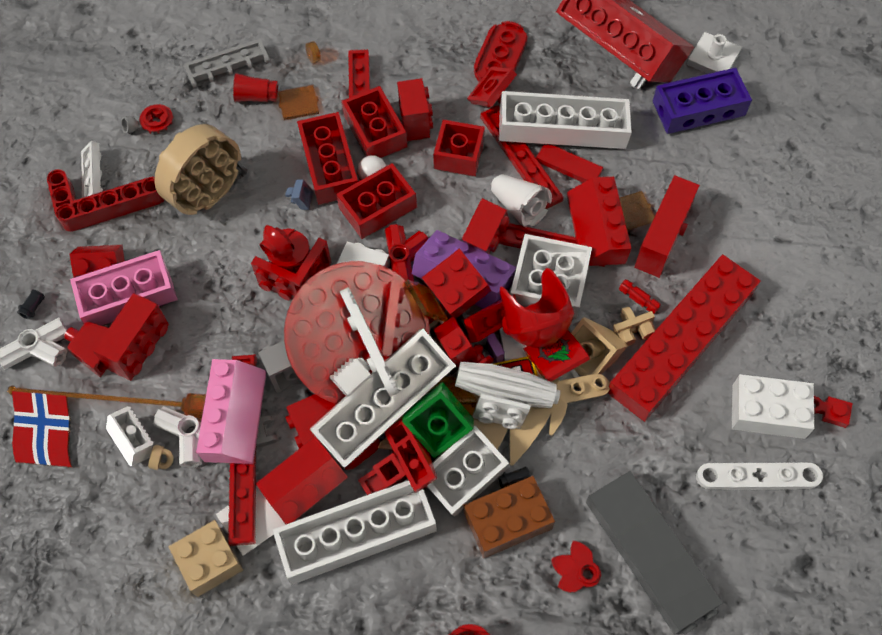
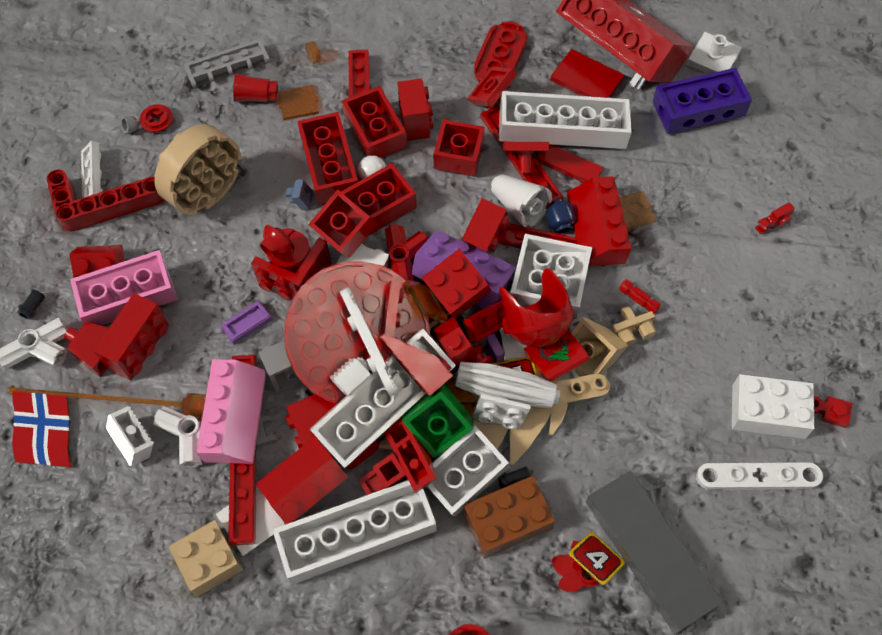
(156, 457): tan tile -> none
(246, 322): none -> medium lavender tile
(343, 224): none -> red brick
(420, 365): none -> slope
(525, 152): none -> red tile
(560, 216): none -> dark blue head
(586, 76): none -> red tile
(597, 558): none -> sticker
(666, 226): red brick -> none
(682, 337): red brick -> none
(780, 216): none -> red plate

